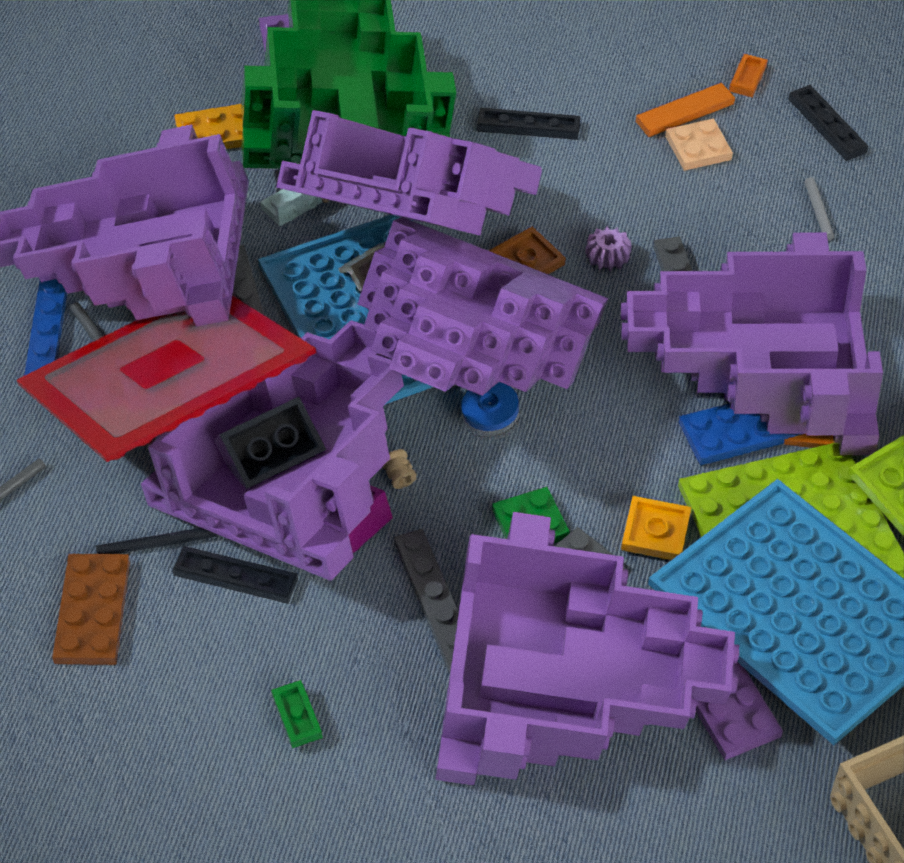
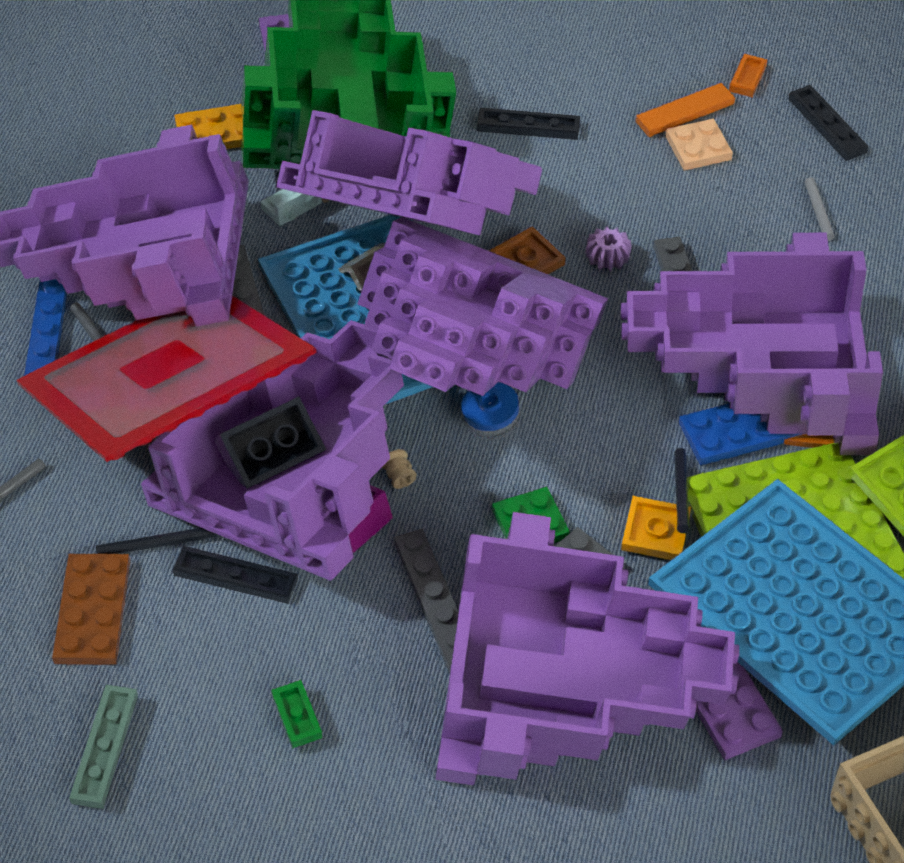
(103, 747): none -> sand green plate
(681, 491): none -> black bar

